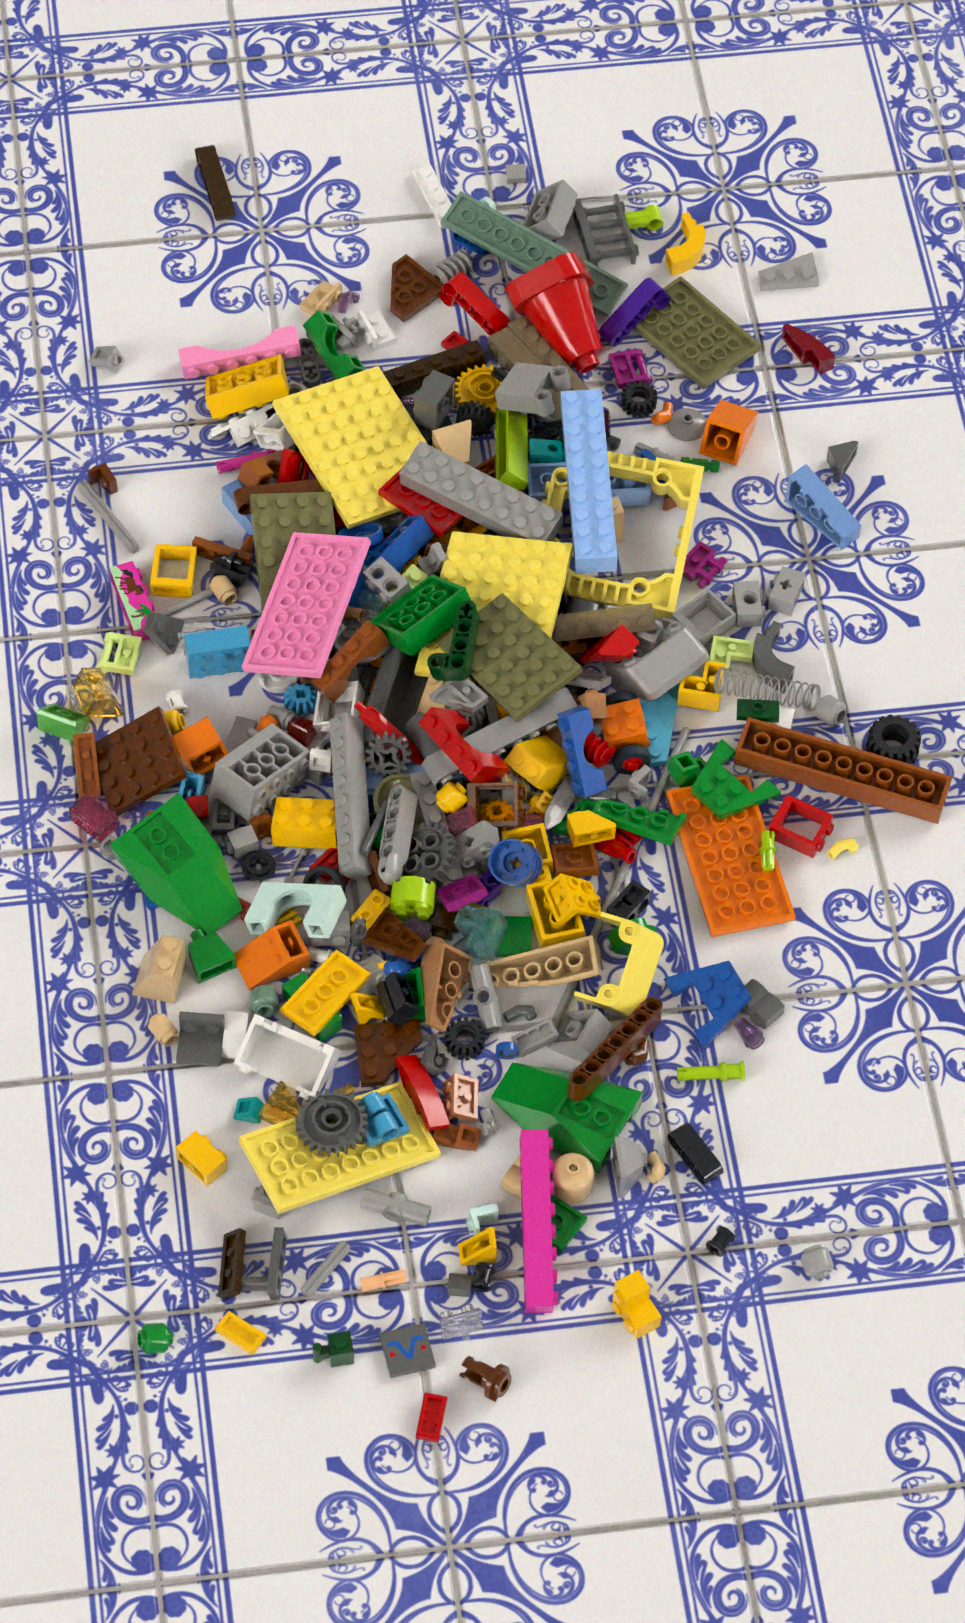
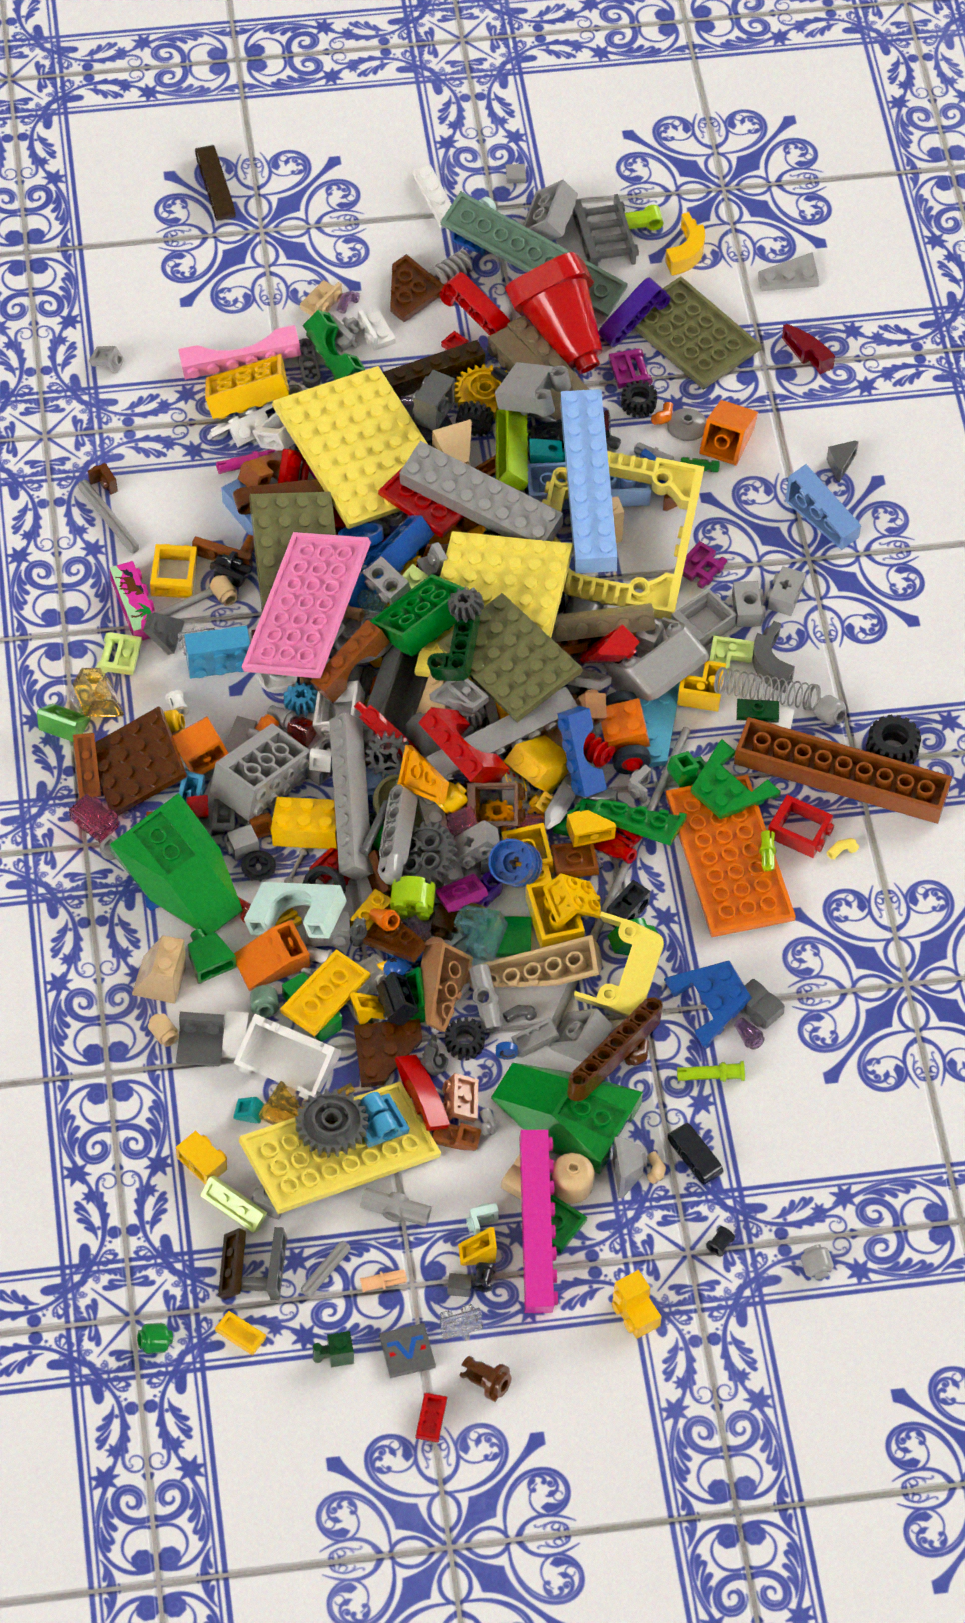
(233, 1204): none -> yellowish green plate
(385, 918): none -> orange cone
(421, 777): none -> light orange wing
(465, 604): none -> dark grey gear

